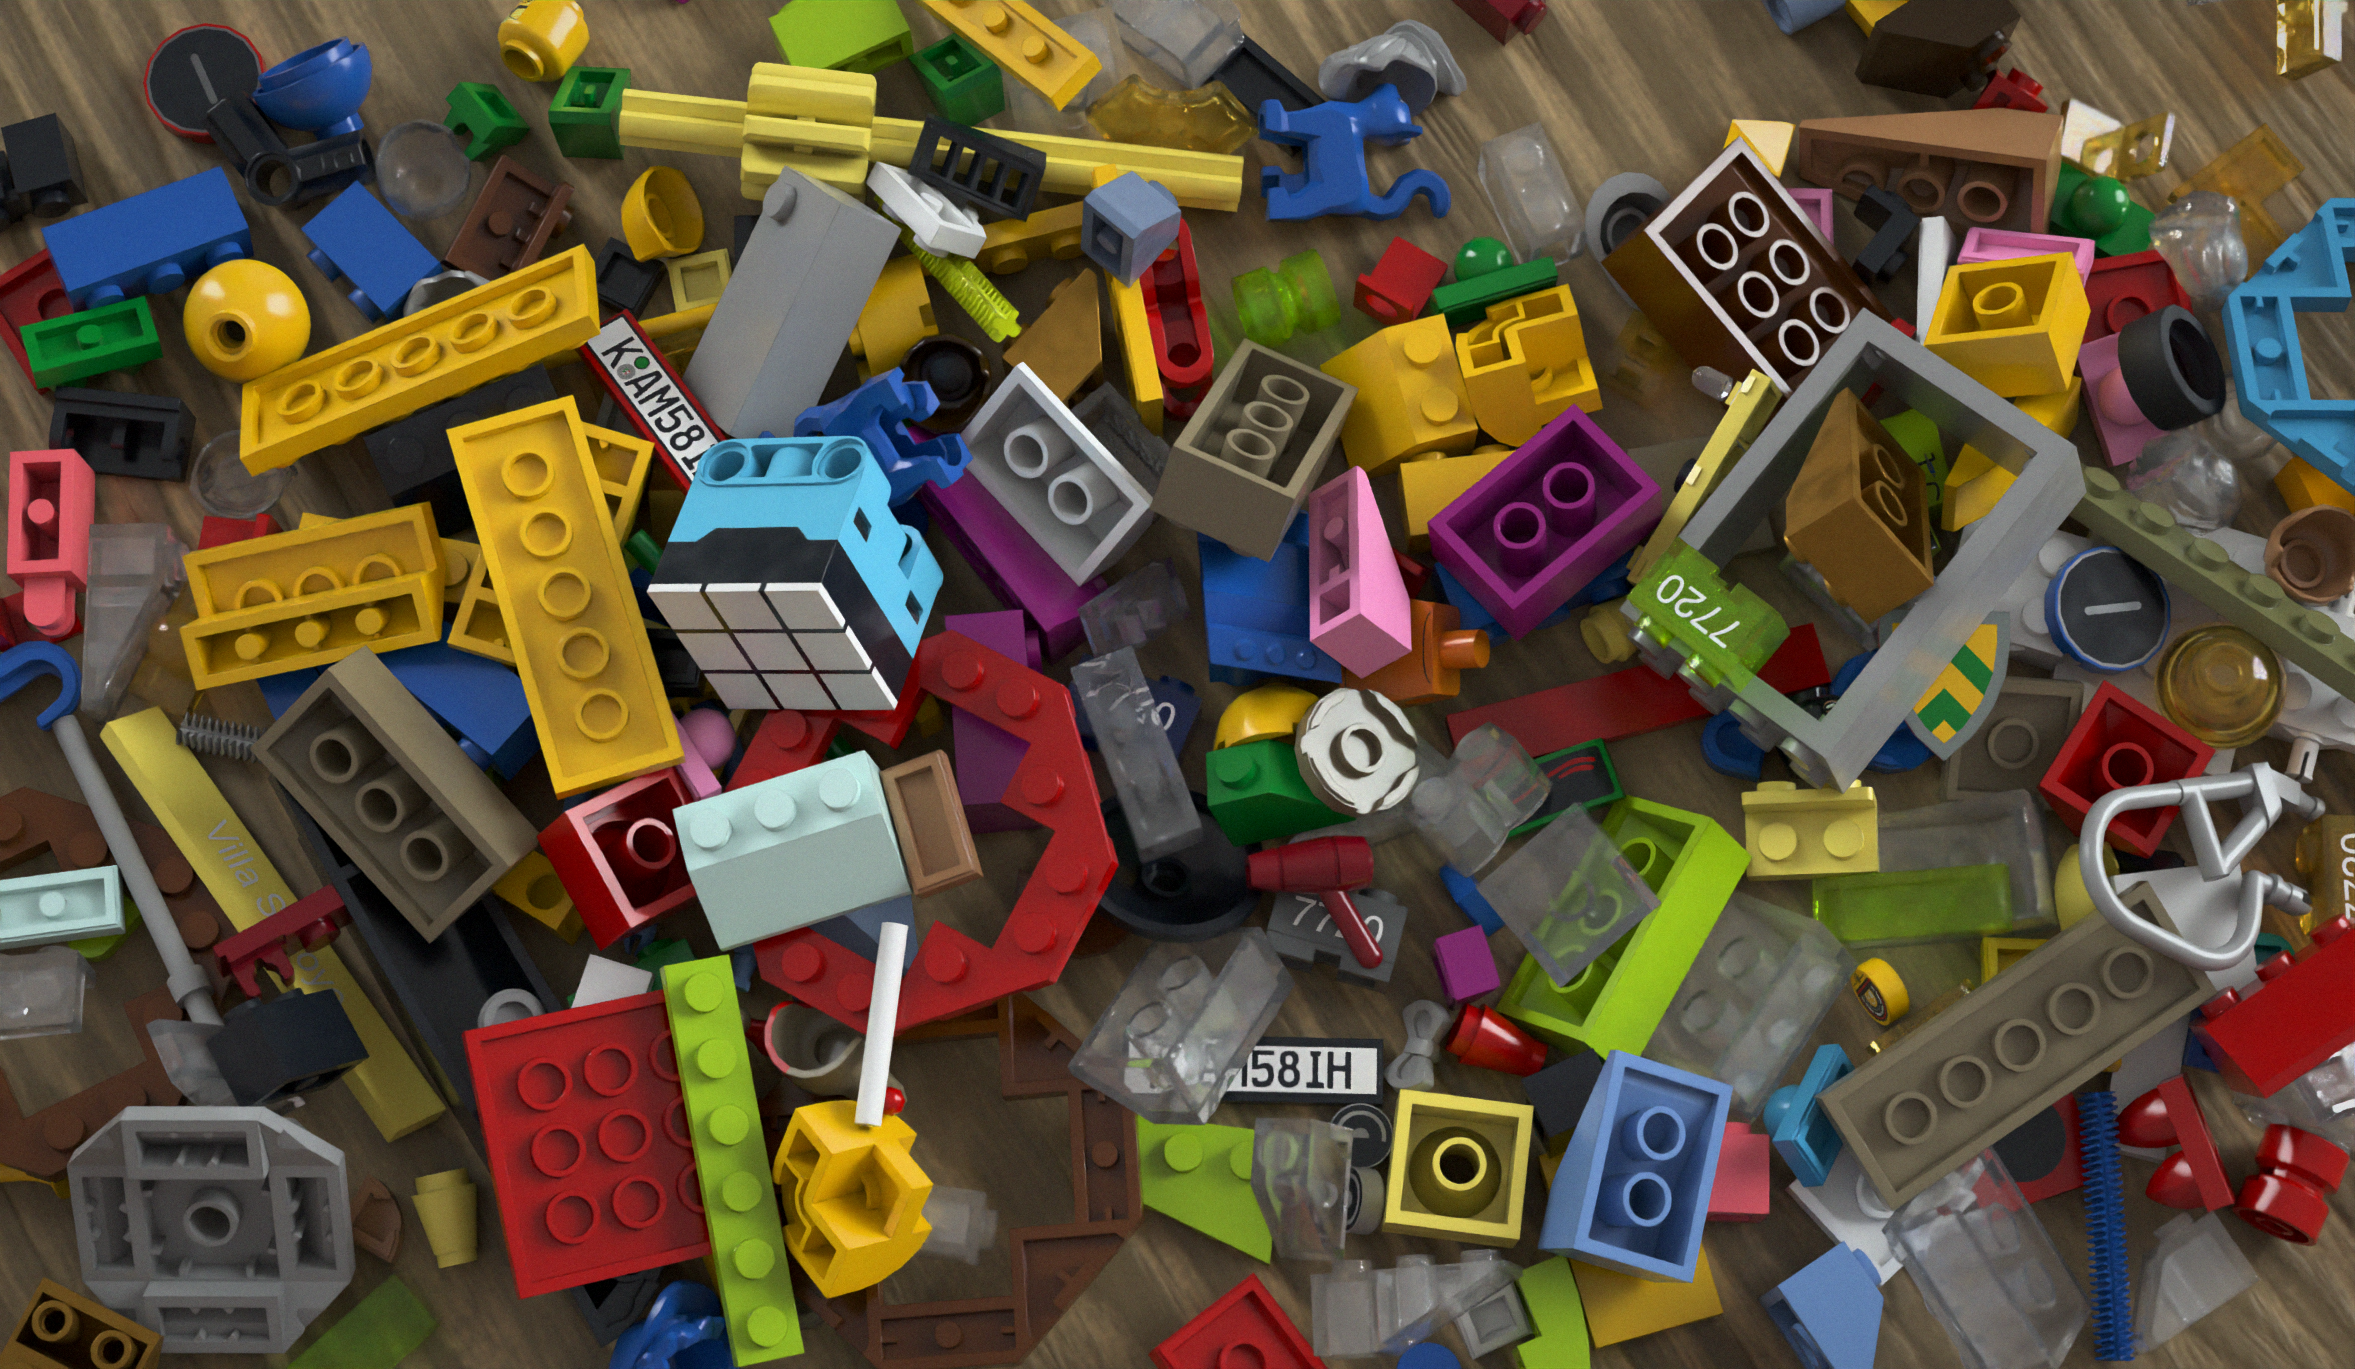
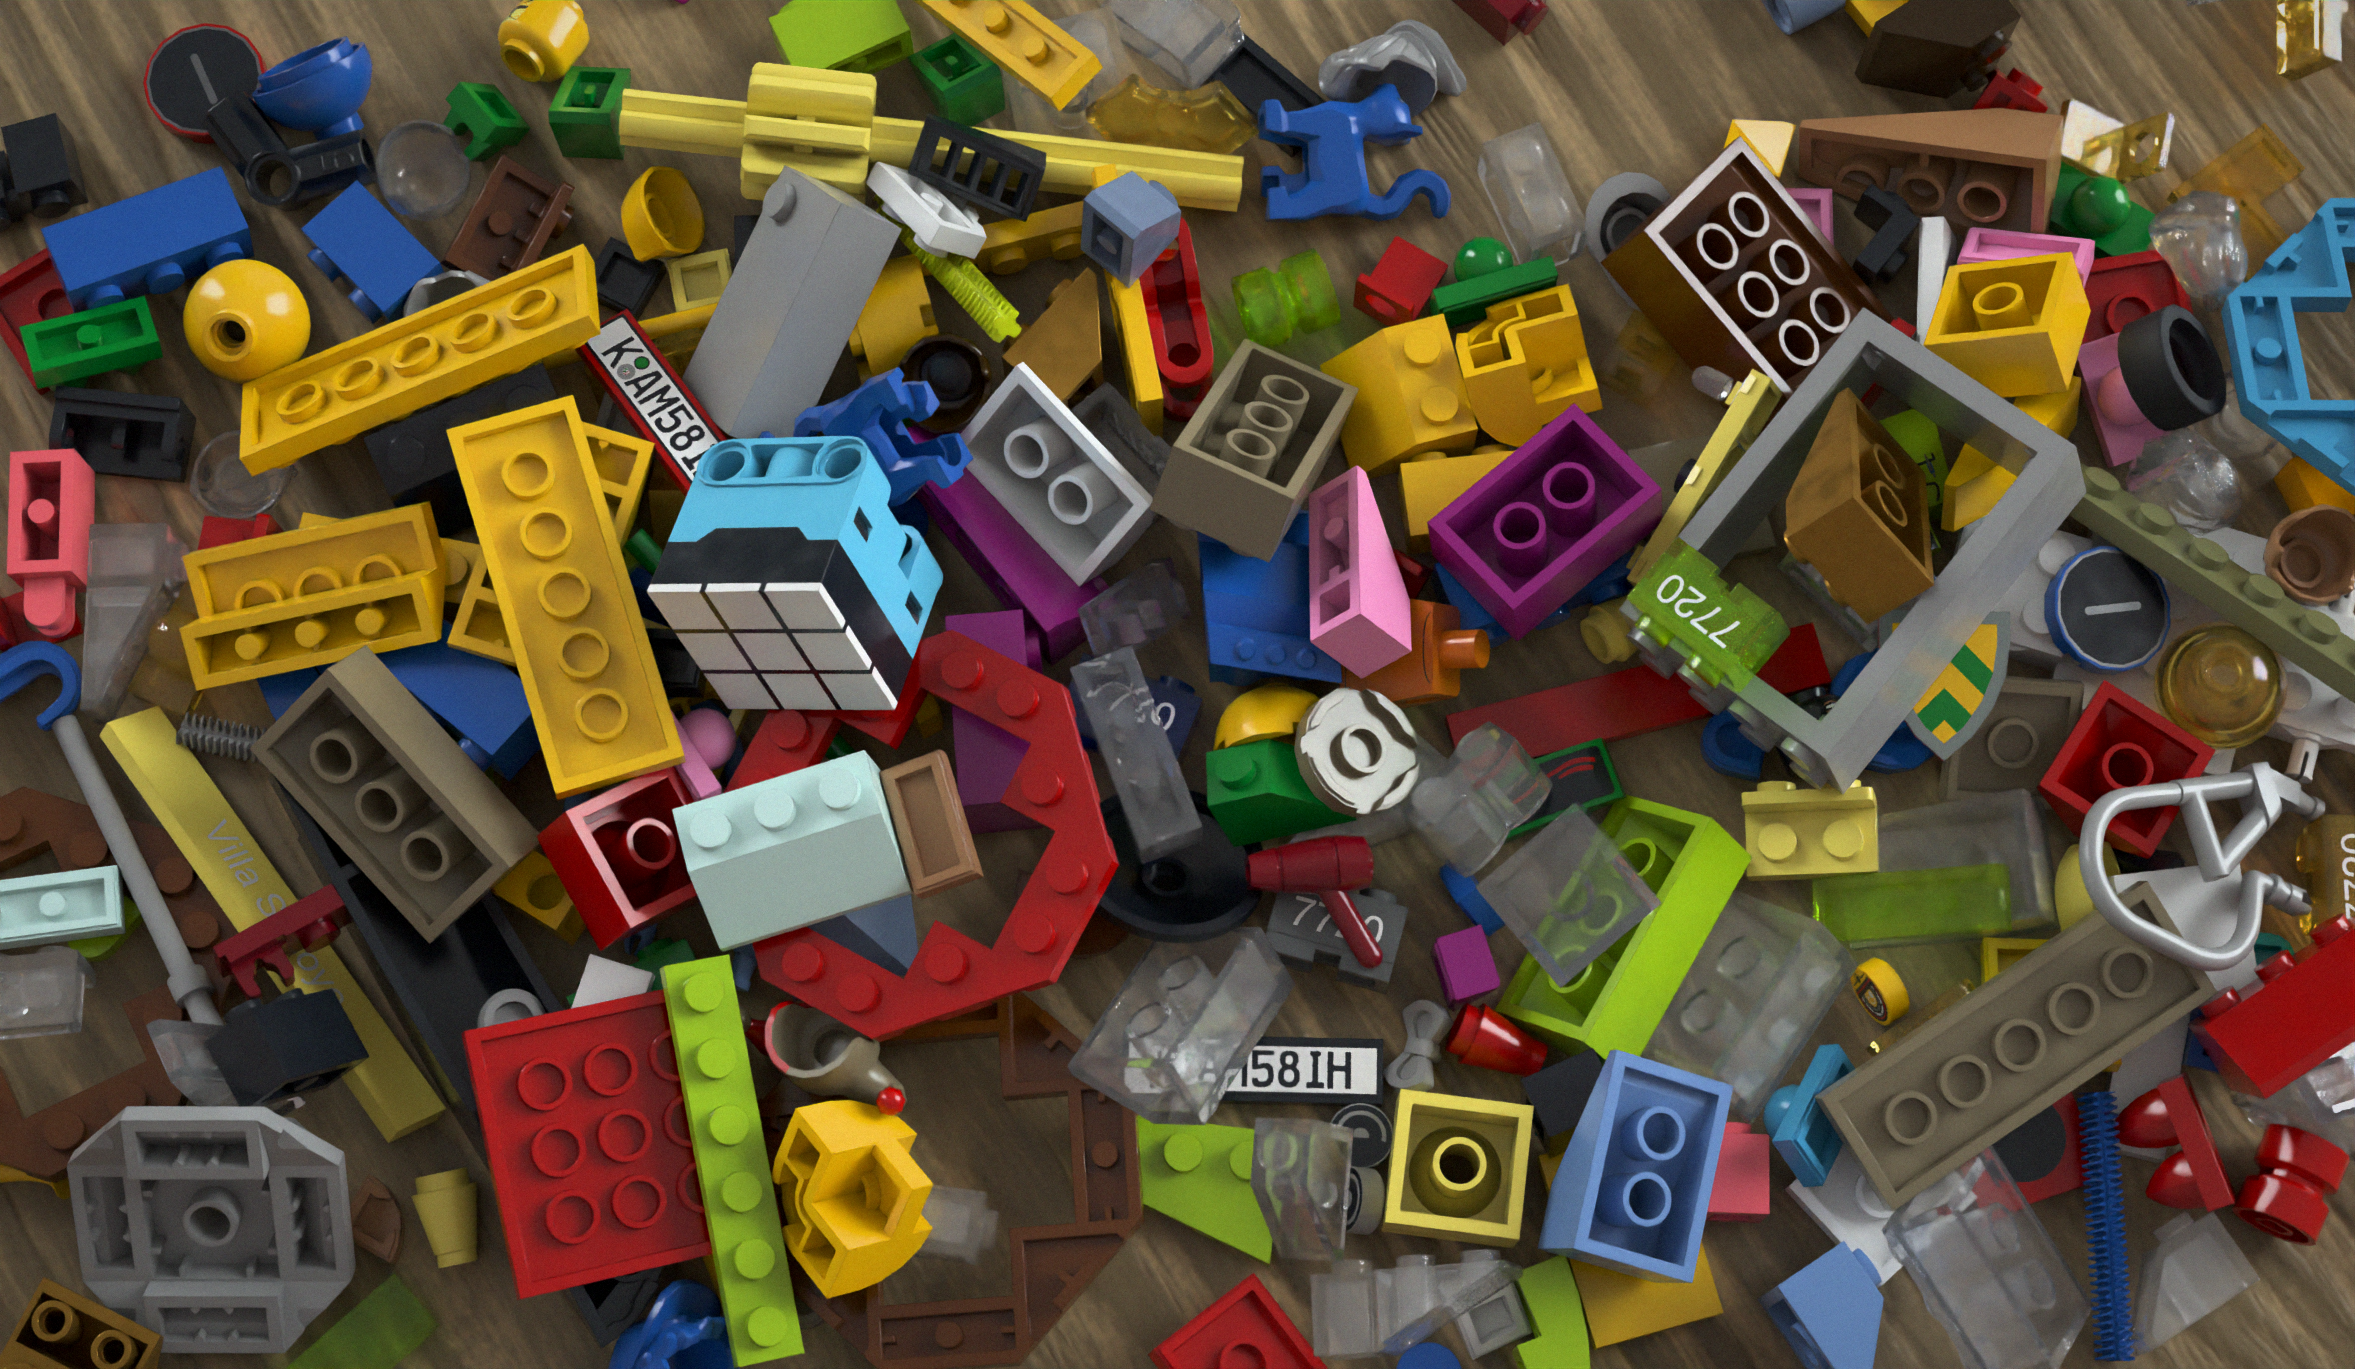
(881, 1024): white bar -> none

